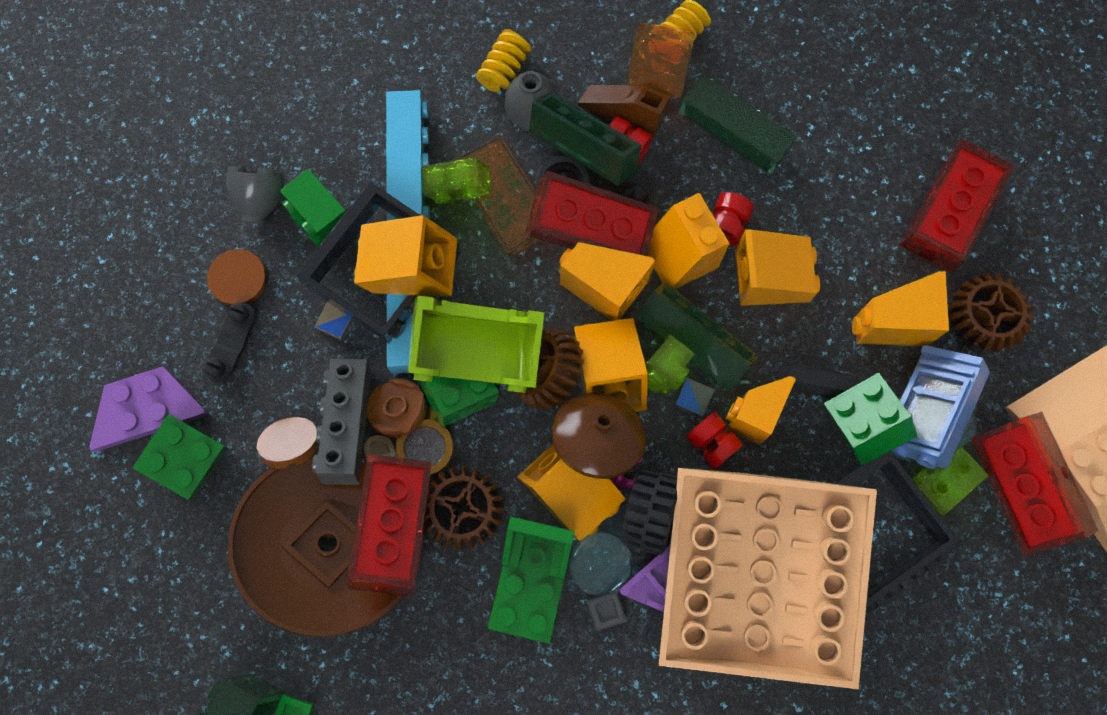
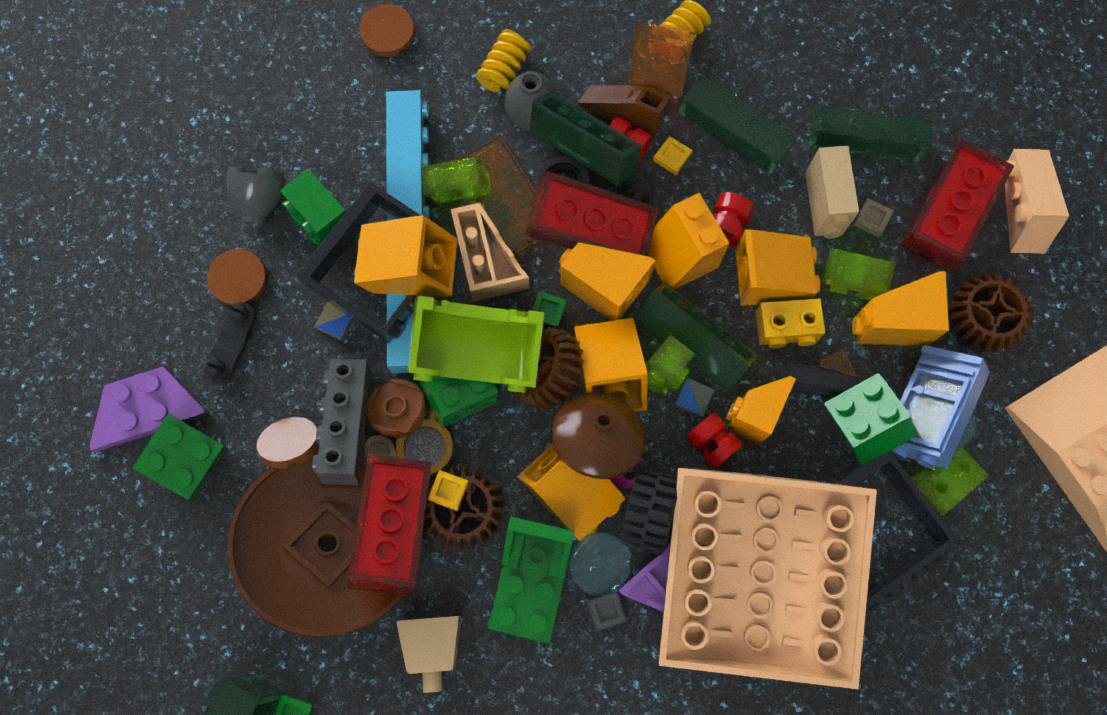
(387, 30): none -> dark orange tile
(430, 648): none -> tan torso
(448, 490): none -> yellow tile
(485, 256): none -> light nougat wedge
(552, 307): none -> green plate
(672, 155): none -> yellow tile
(790, 322): none -> yellow brick
(831, 191): none -> tan brick
(837, 361): none -> clear orange tile
(857, 273): none -> clear neon green brick
(870, 132): none -> clear green brick
(873, 217): none -> dark tan tile
(1033, 202): none -> light nougat wedge
(1034, 484): brick -> none

